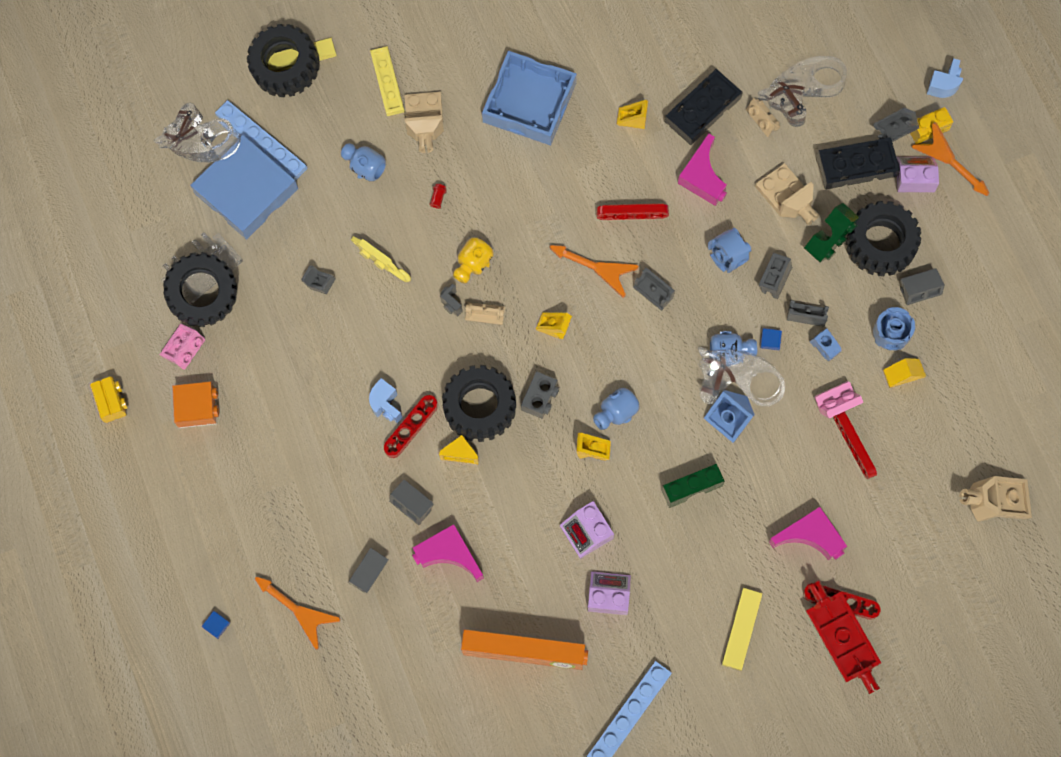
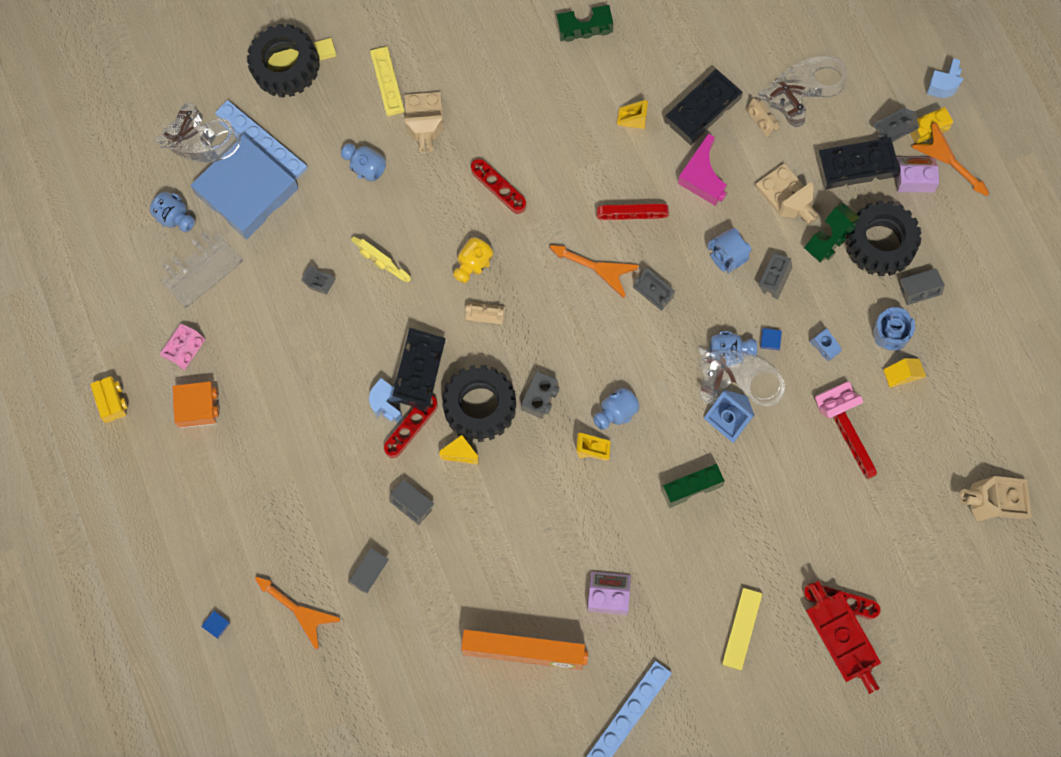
(171, 212): none -> medium blue piece
(200, 264): black tyre -> none
(417, 369): none -> black piece
(438, 194): red pin -> none
(446, 548): dark pink arch -> none
(449, 302): dark grey bracket -> none
(498, 186): none -> red beam
(529, 98): medium blue tile -> none
(554, 324): yellow slope -> none
(570, 28): none -> dark green arch
(587, 530): lavender slope -> none
(807, 314): dark grey hinge -> none
(813, 531): dark pink arch -> none

